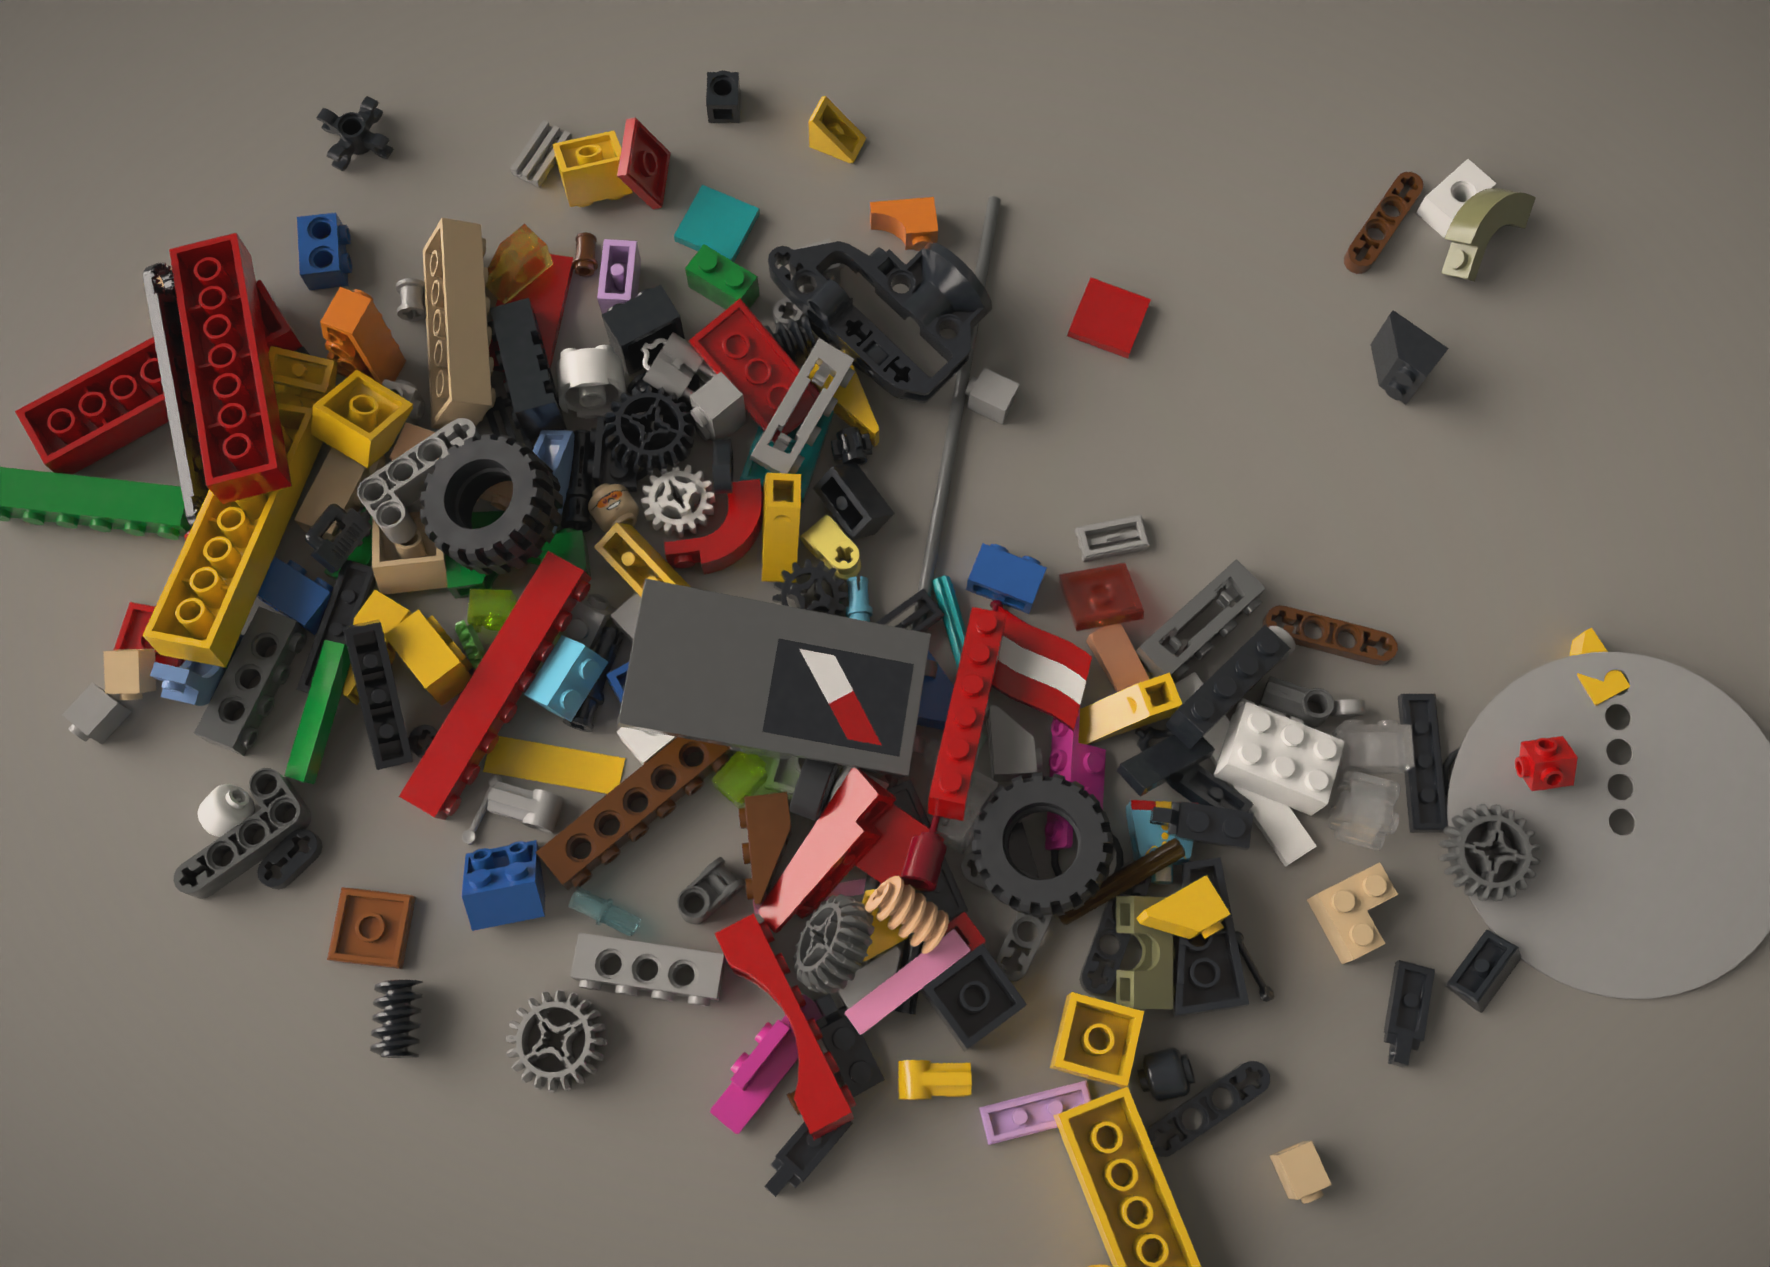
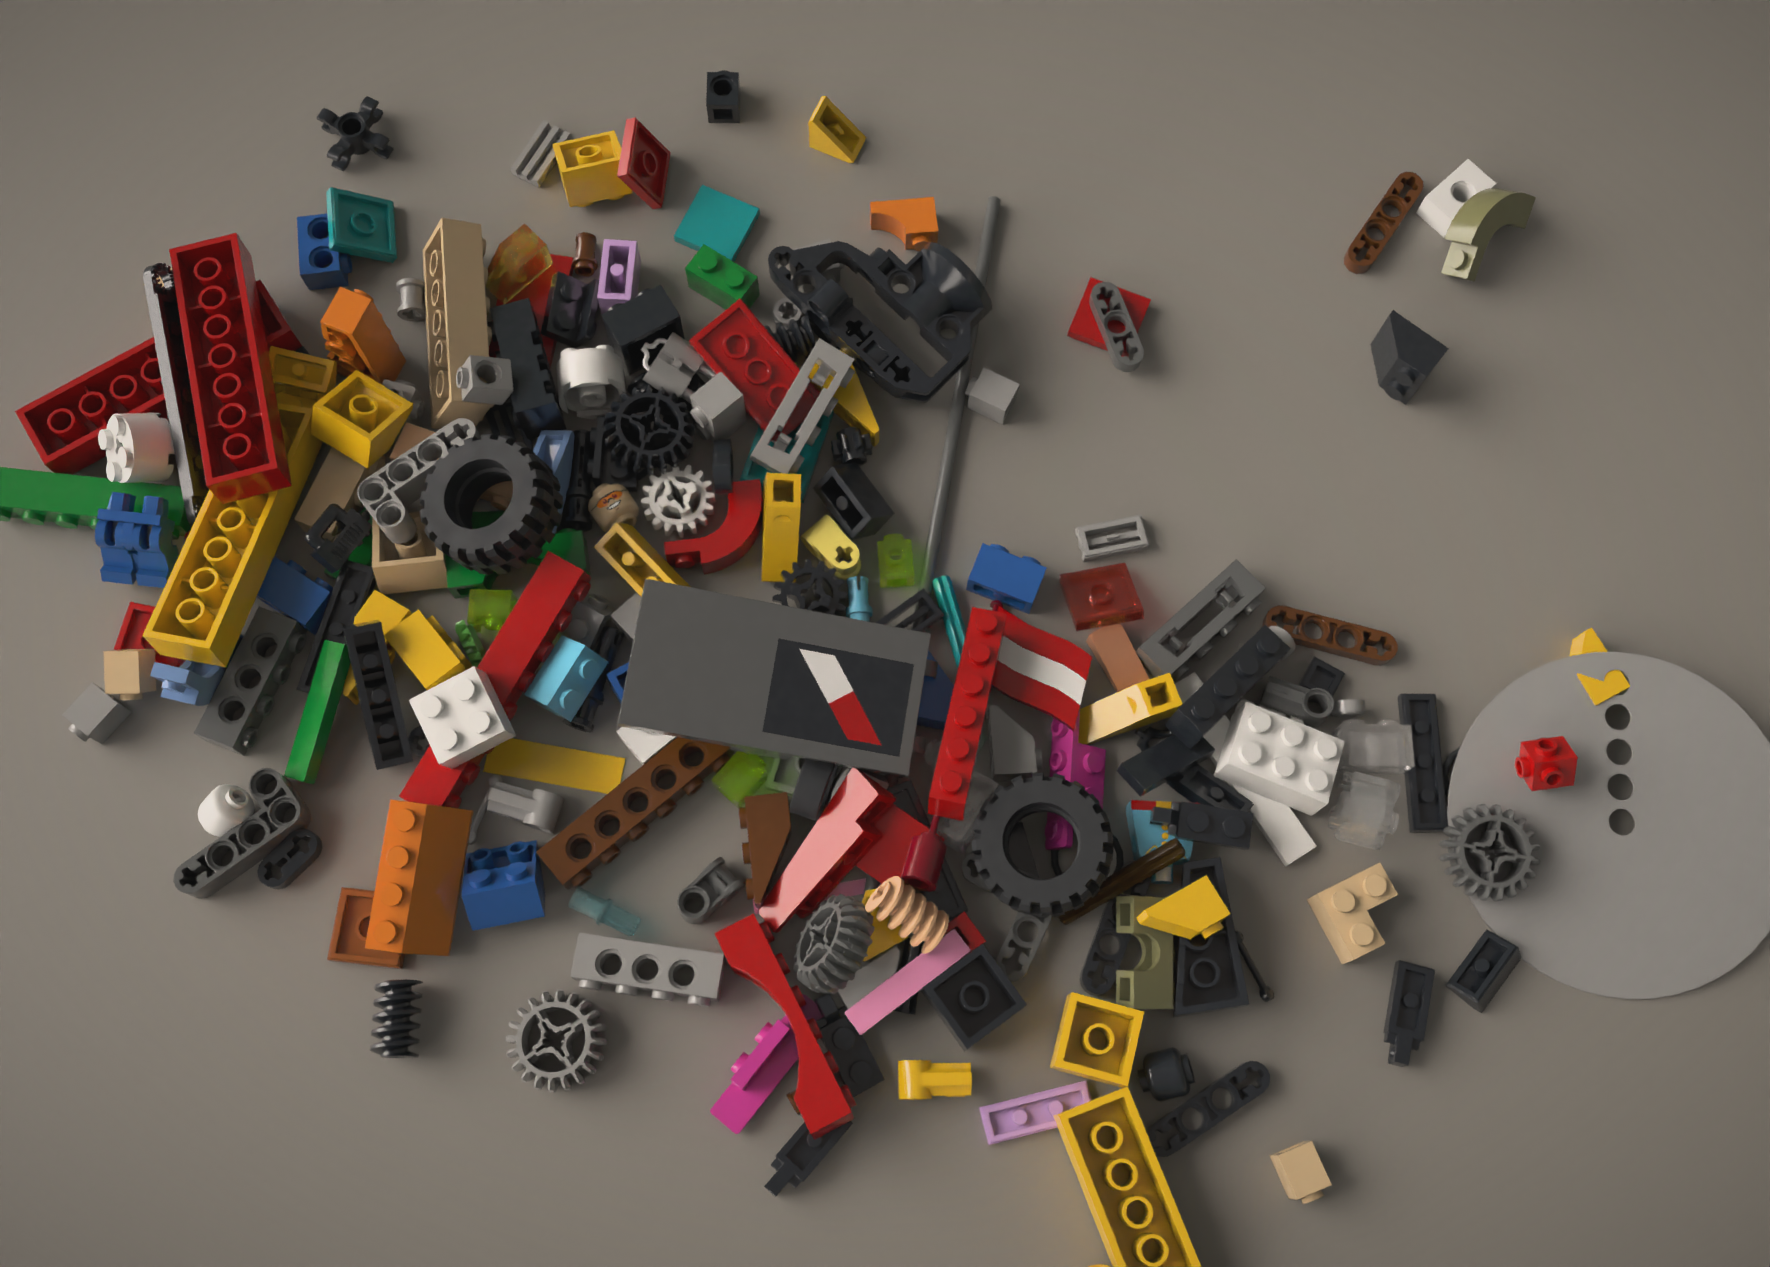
(136, 543): none -> blue hips
(137, 447): none -> white brick
(361, 225): none -> teal tile
(419, 879): none -> orange slope
(462, 717): none -> white brick
(496, 373): none -> light grey brick
(571, 310): none -> black bracket
(895, 572): none -> clear neon green brick
(1120, 313): none -> dark grey beam
(1321, 675): none -> black tile

